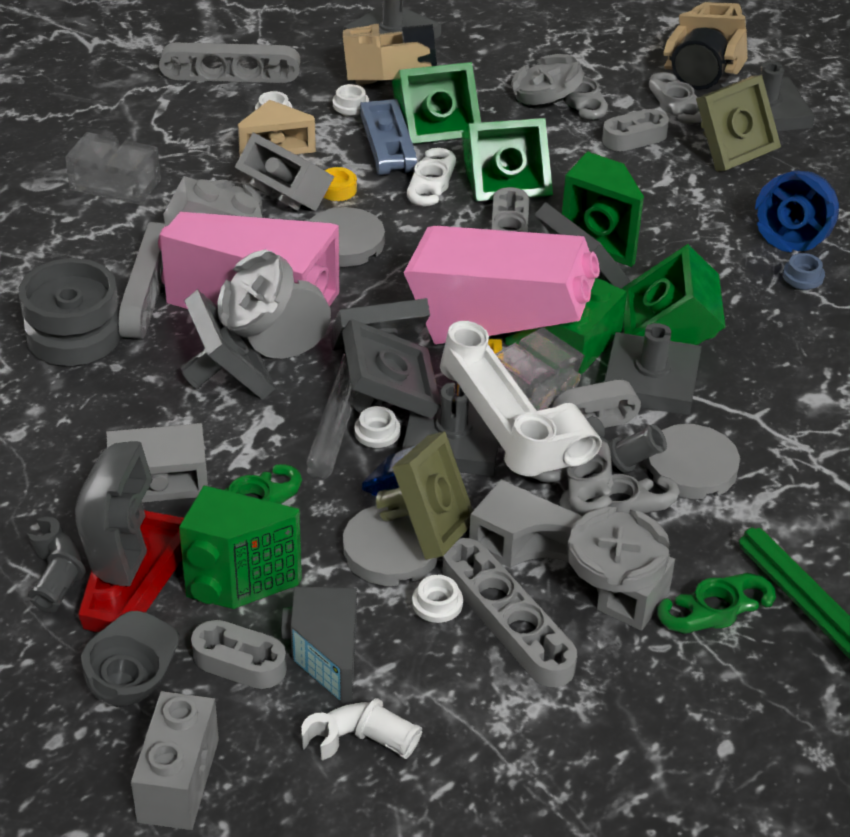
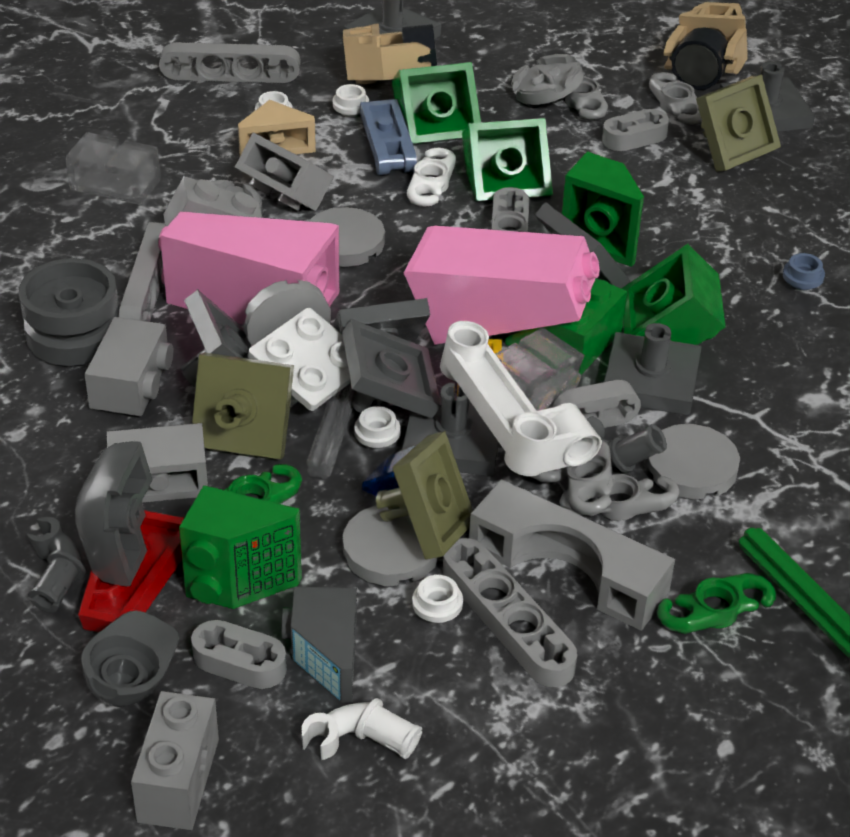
(128, 366): none -> light grey brick
(243, 404): none -> olive tile
(256, 293): light grey tile -> none
(315, 352): none -> white bracket
(343, 184): yellow tile -> none
(618, 549): light grey tile -> none
(797, 210): blue cylinder -> none

